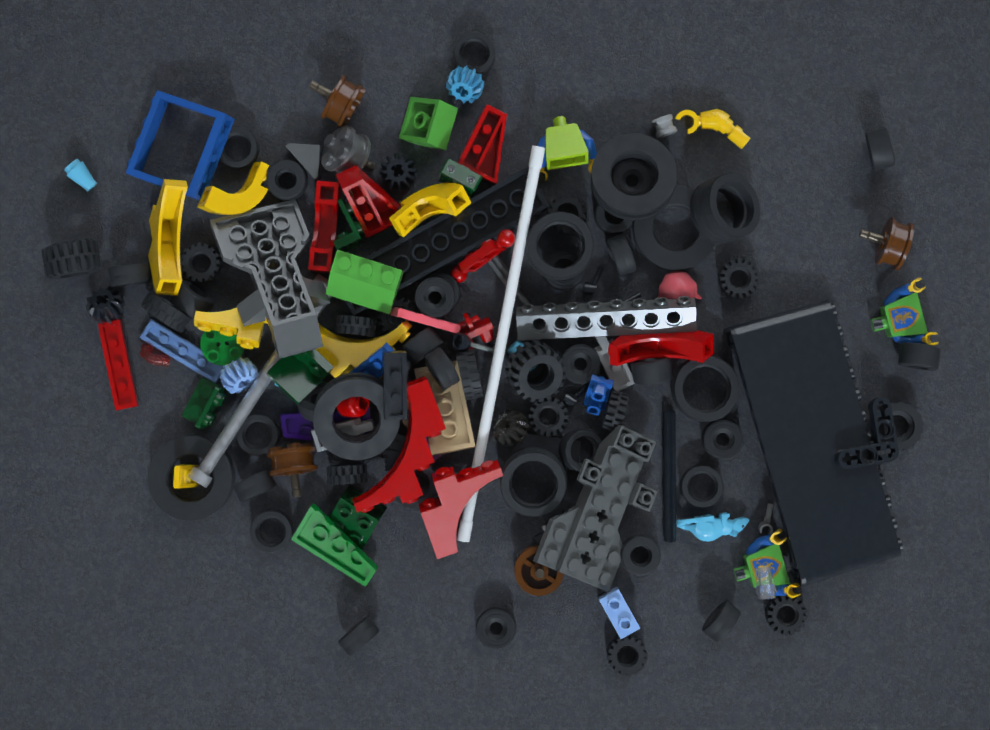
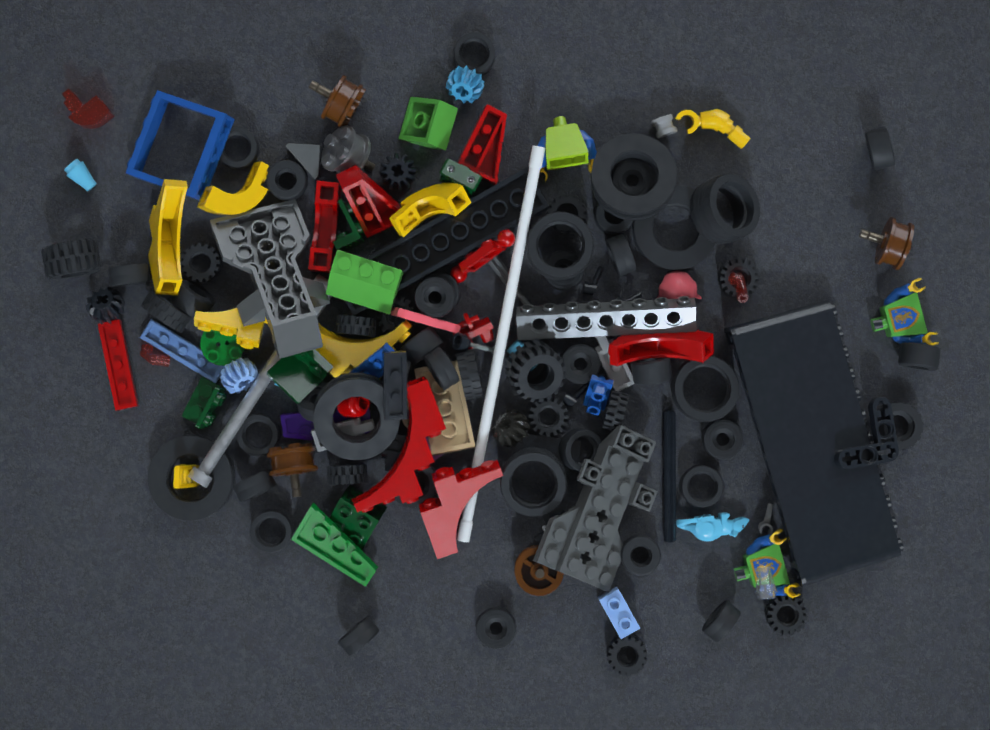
(91, 114): none -> clear red brick
(740, 286): none -> clear red arm

